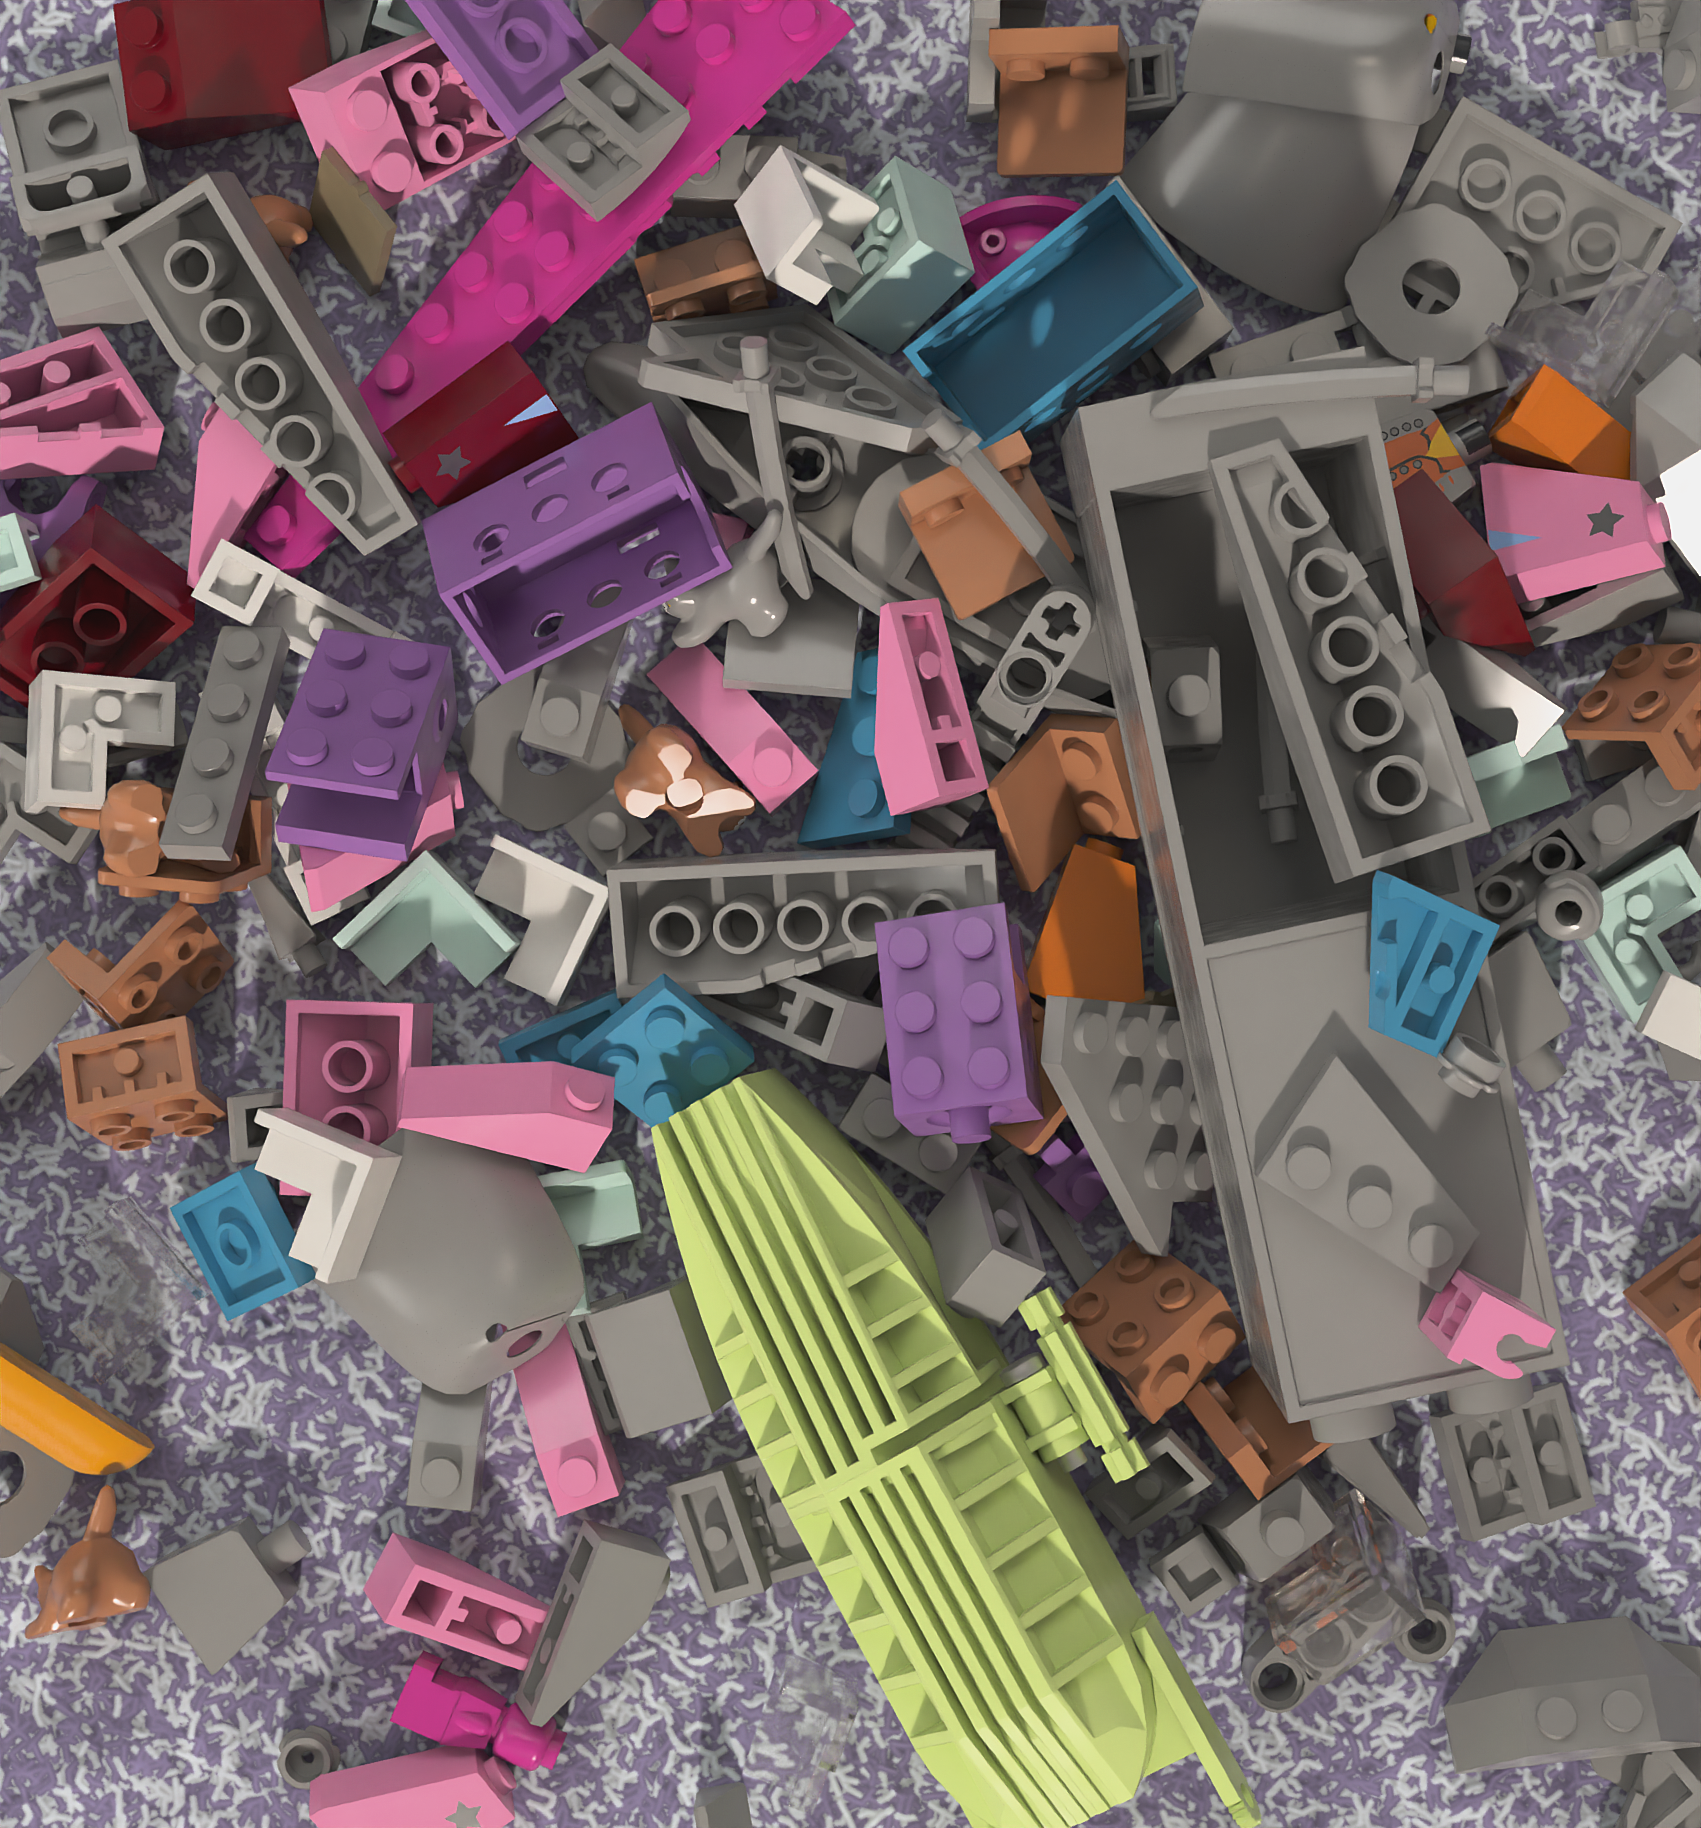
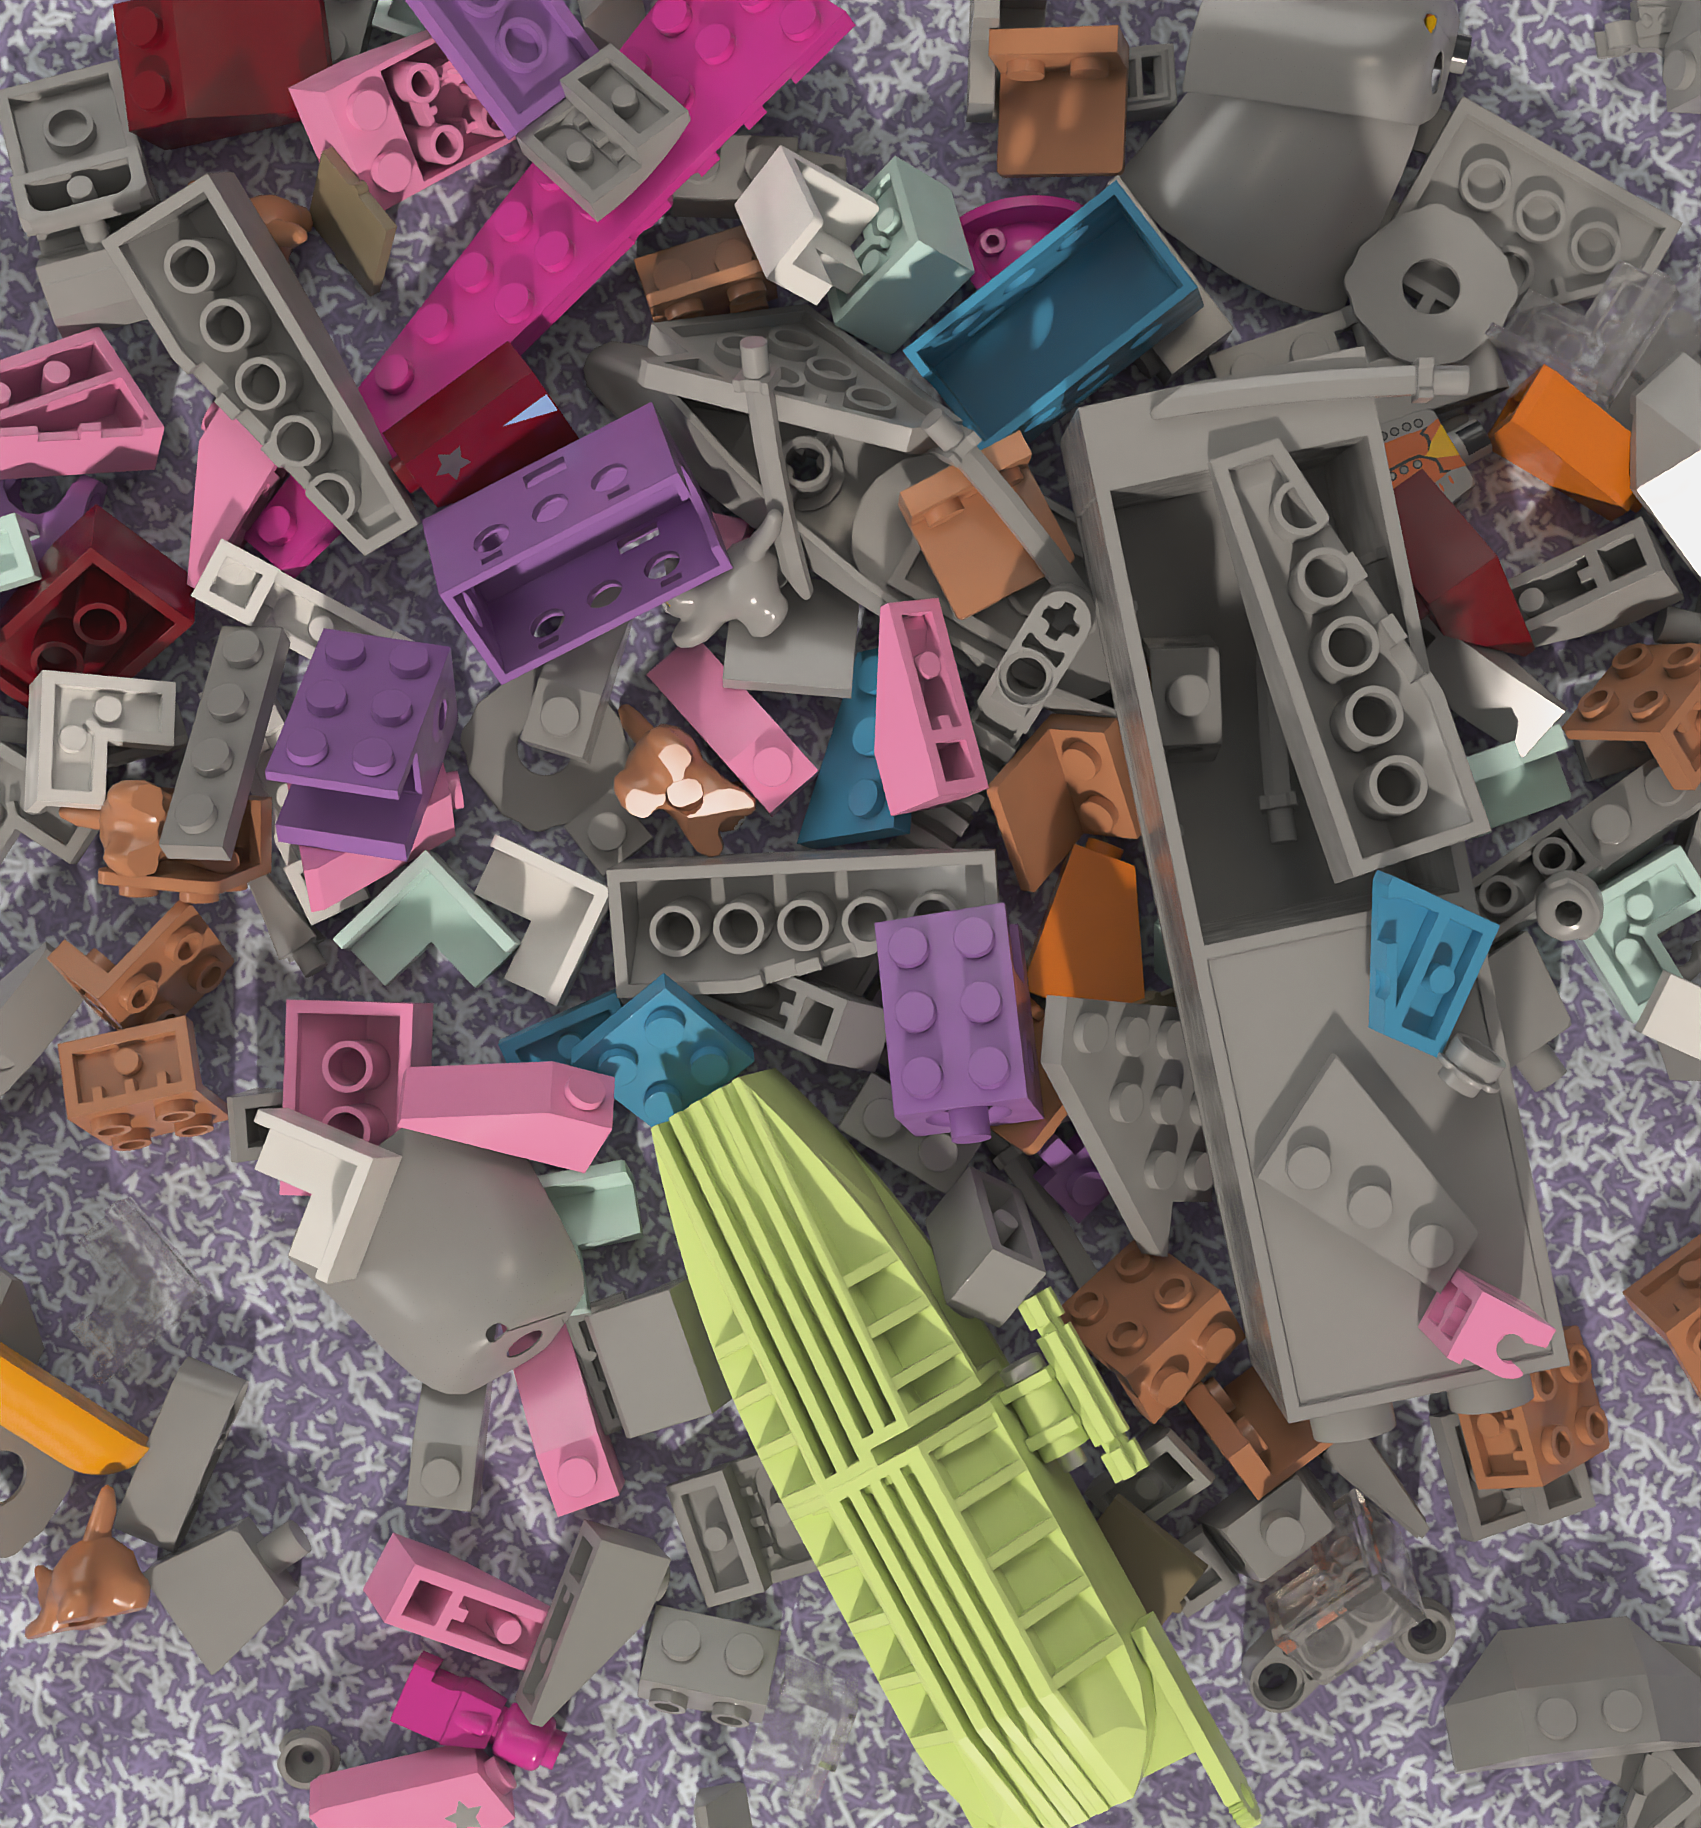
(181, 1454): none -> light grey beam
(242, 1241): dark azure plate -> none
(708, 1666): none -> light grey bracket
(1151, 1558): none -> dark tan piece
(1546, 1434): none -> nougat bracket
(1569, 528): bright pink slope -> none

